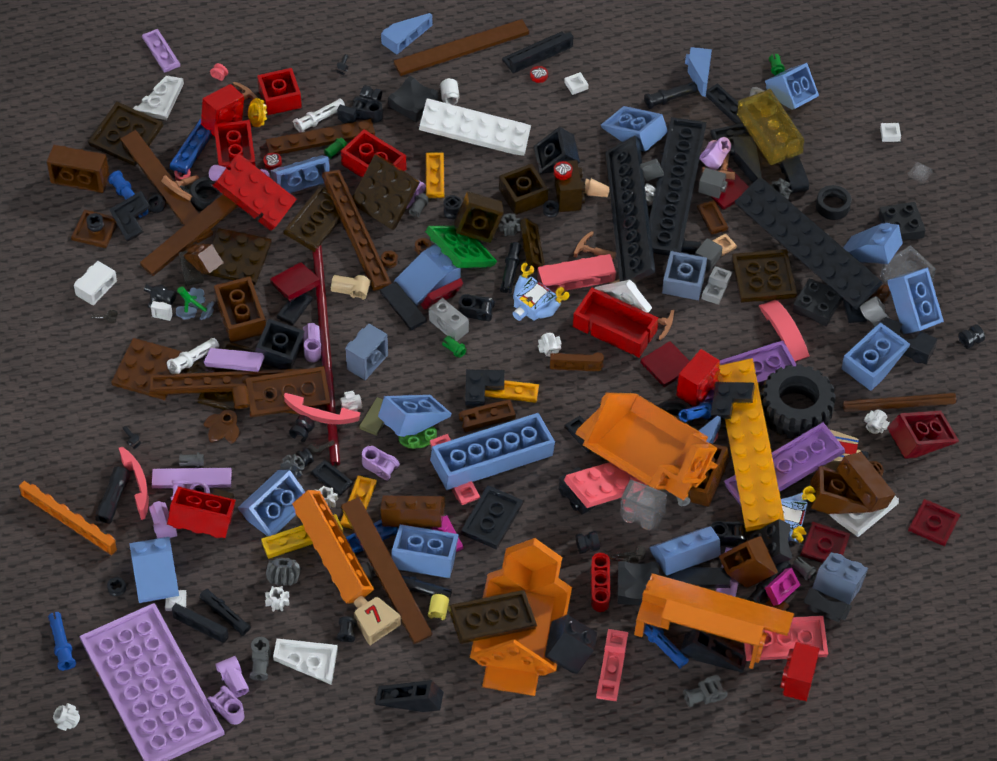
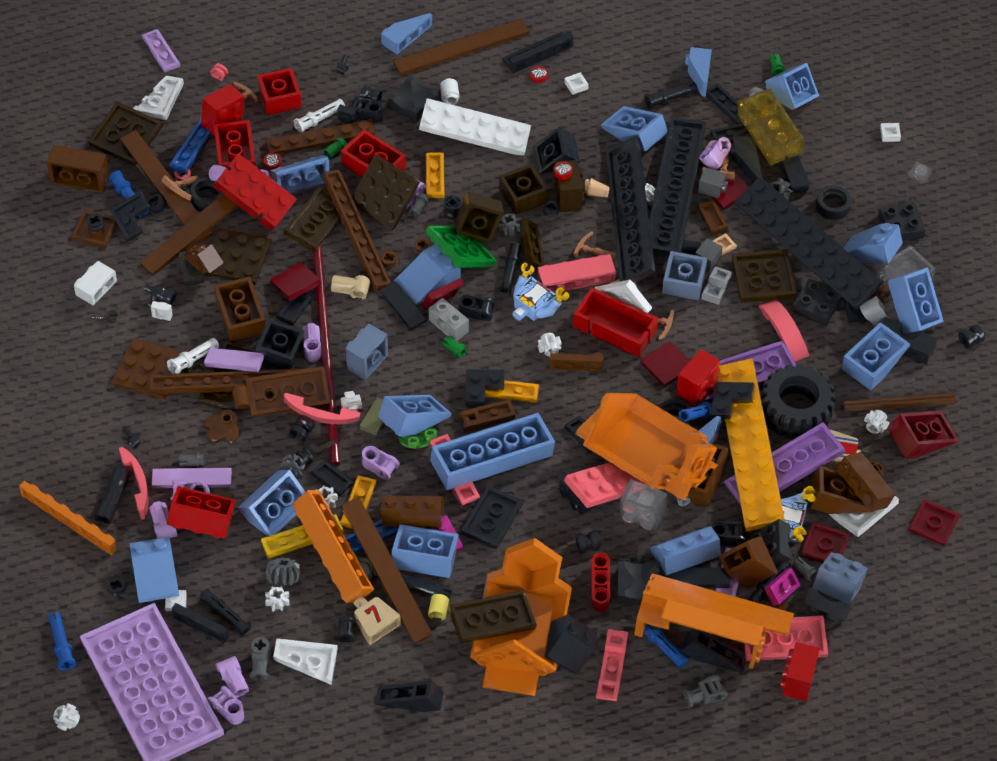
(195, 299): sand blue plant -> none
(257, 112): yellow gear -> none
(652, 169): dark grey tile -> none

